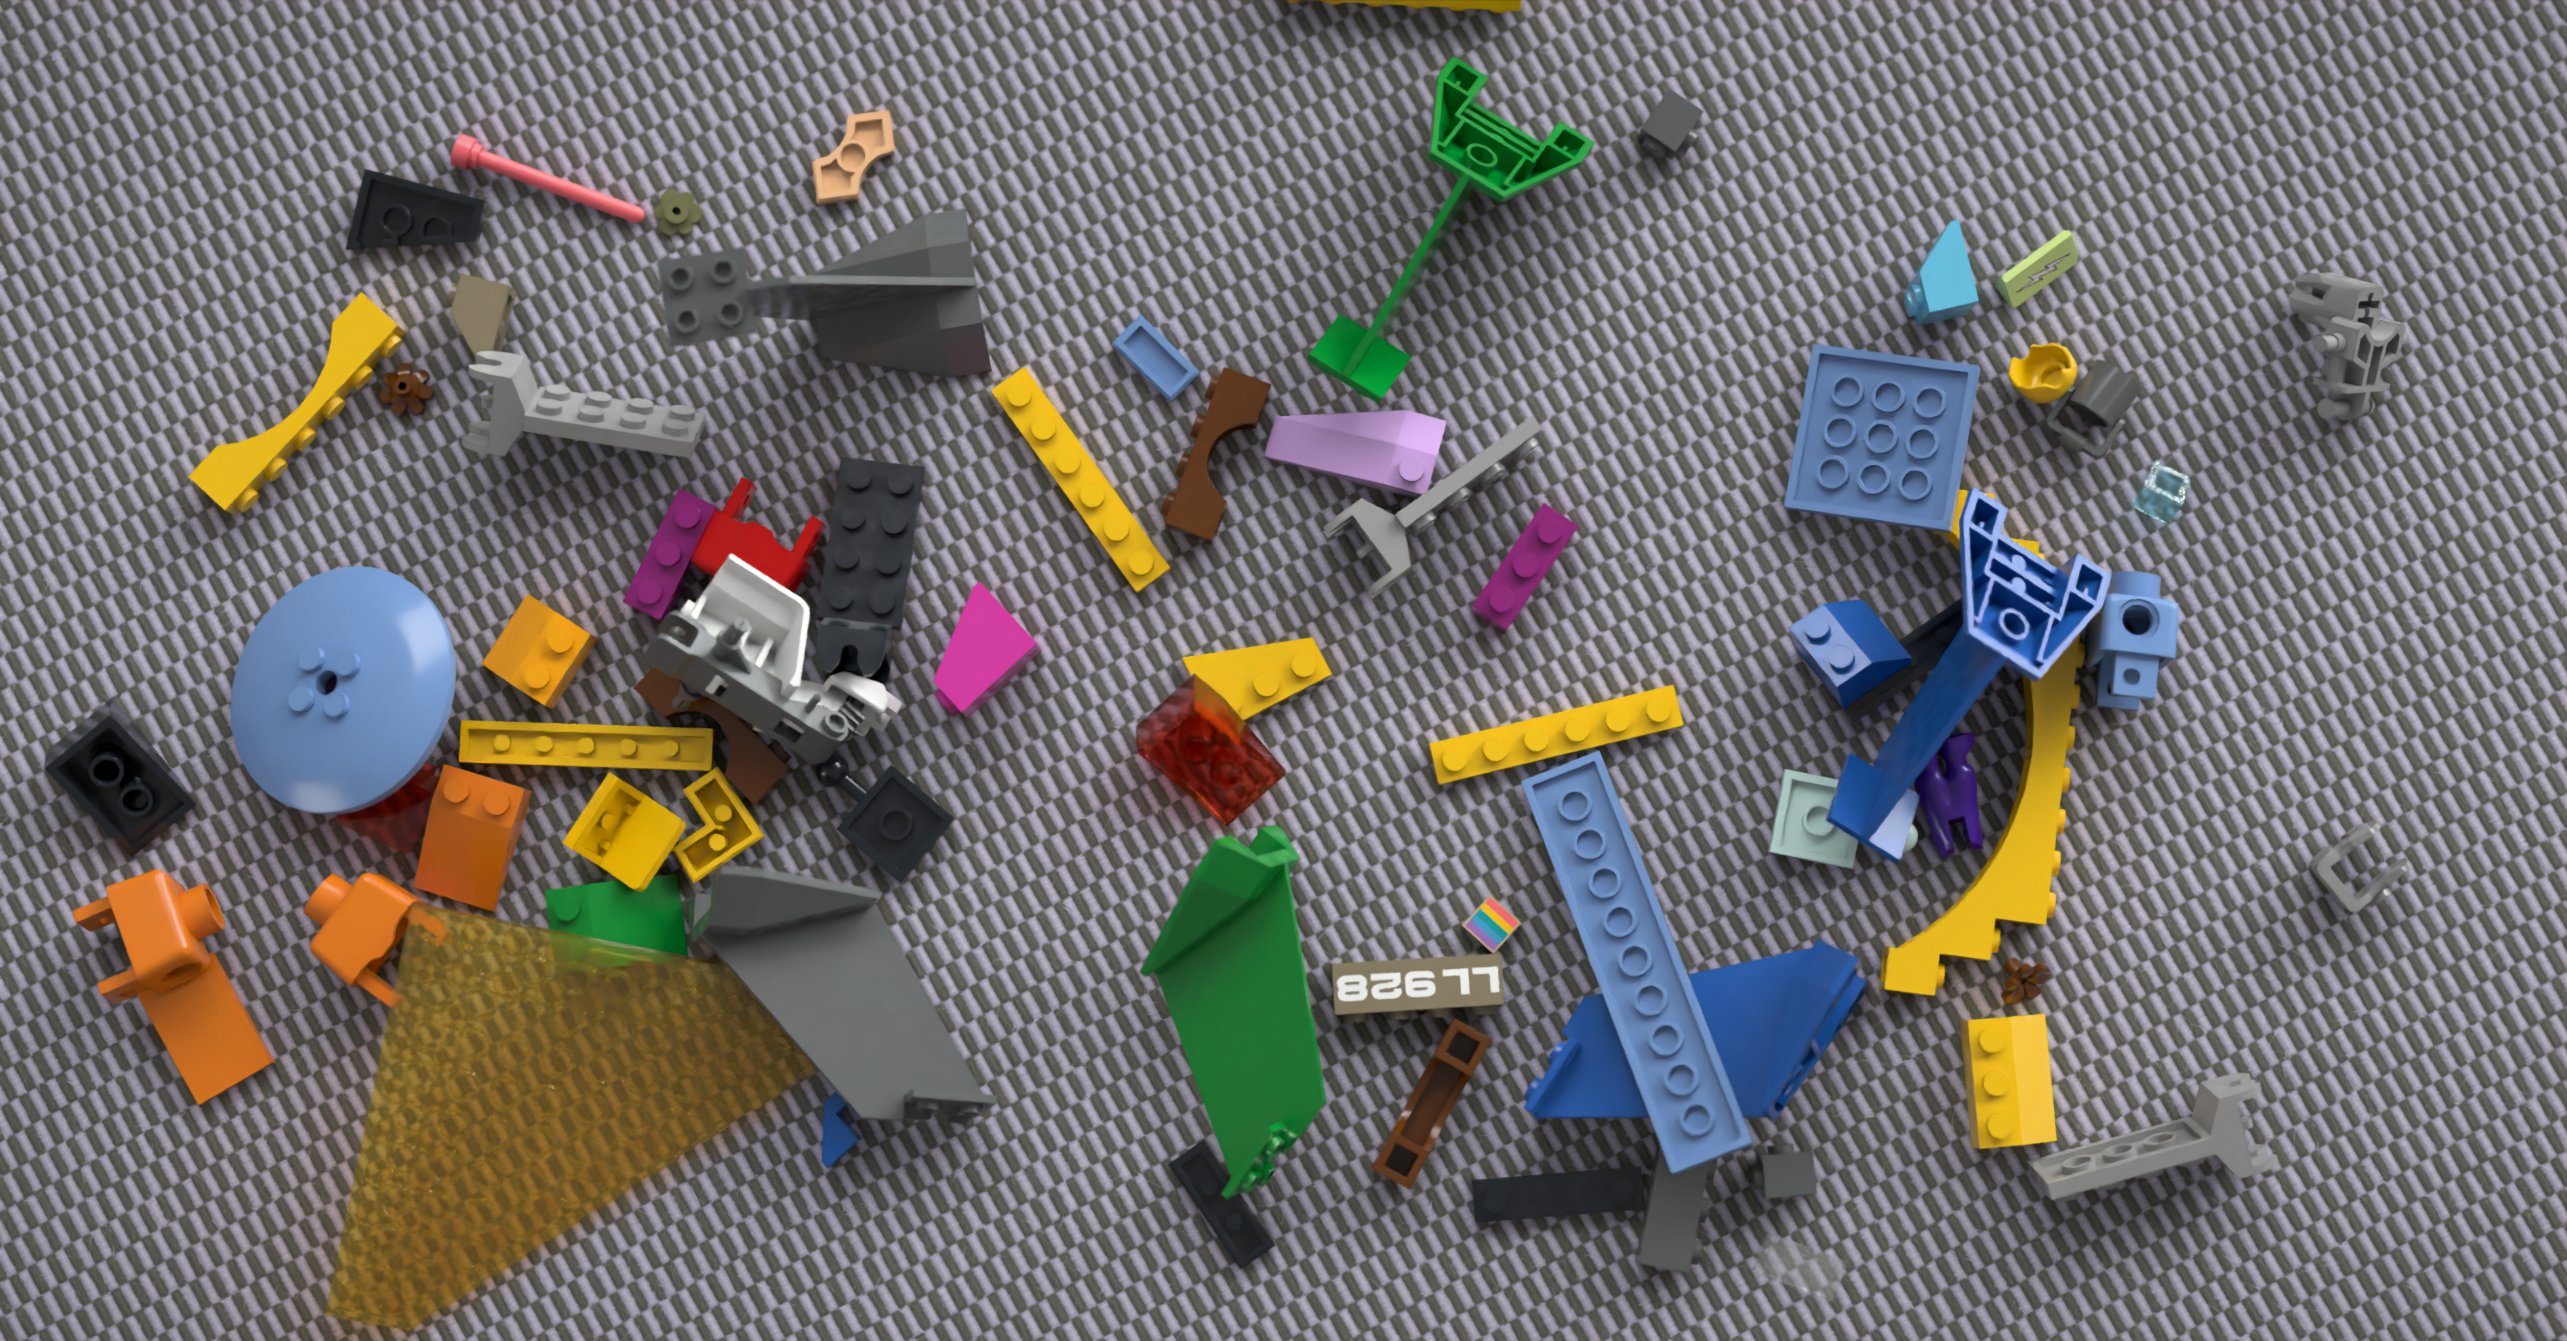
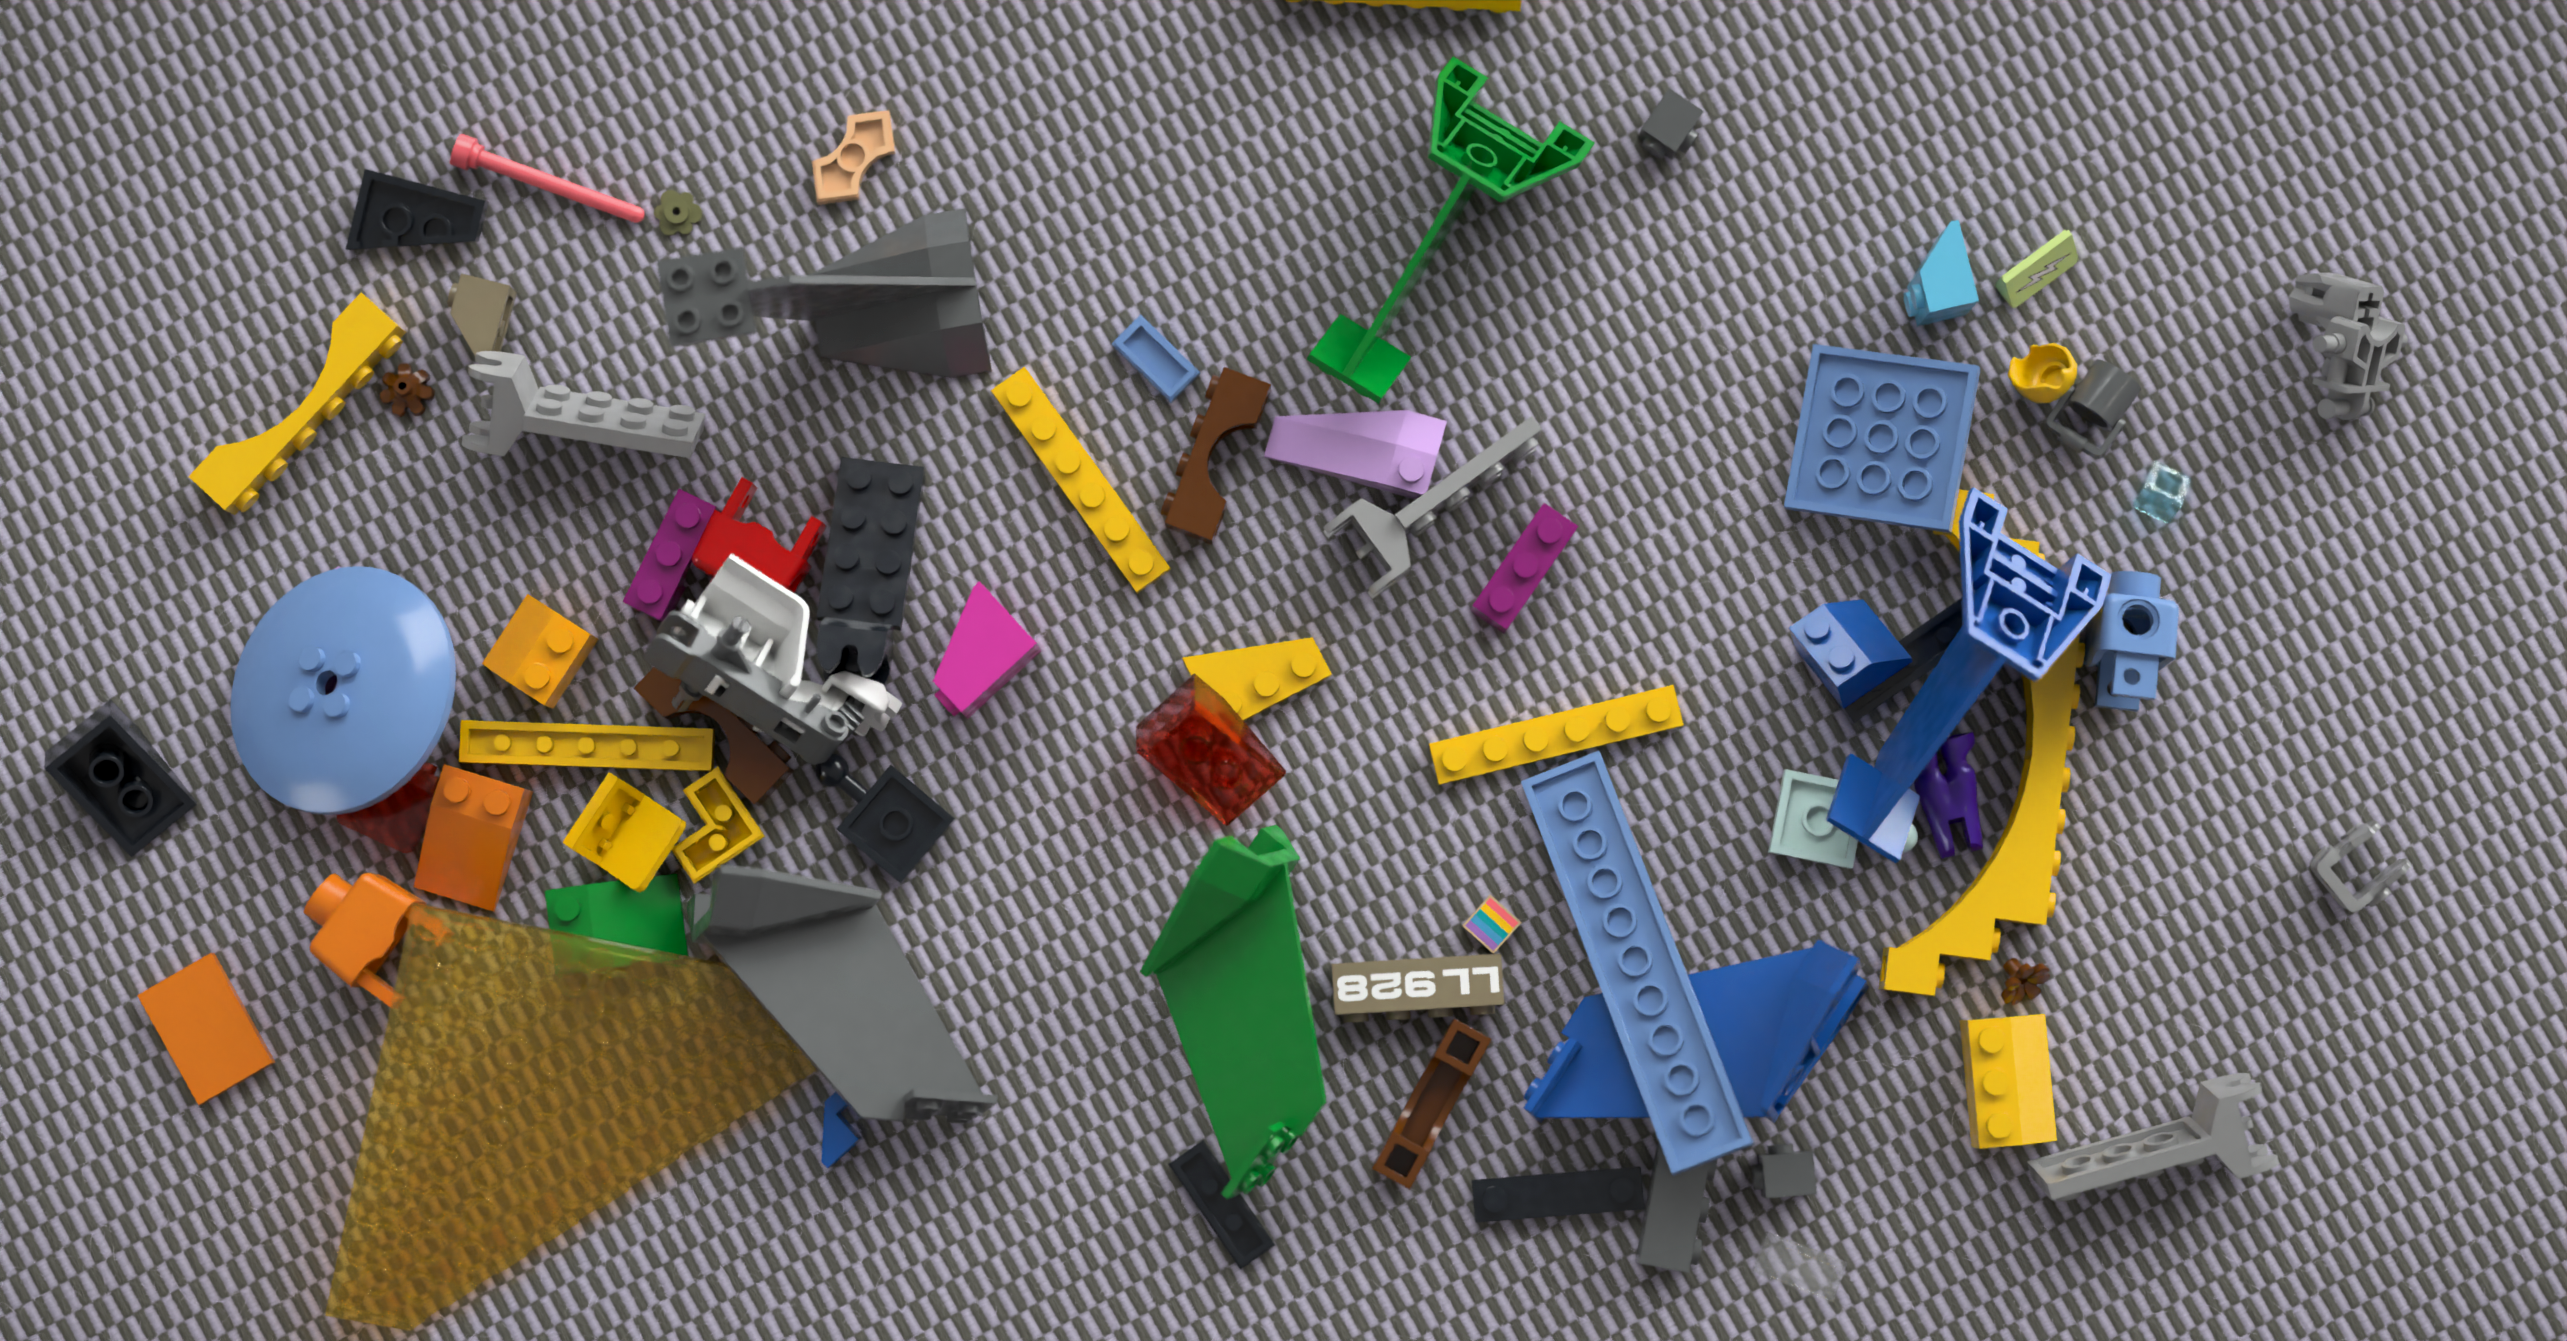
(160, 931): orange piece -> none

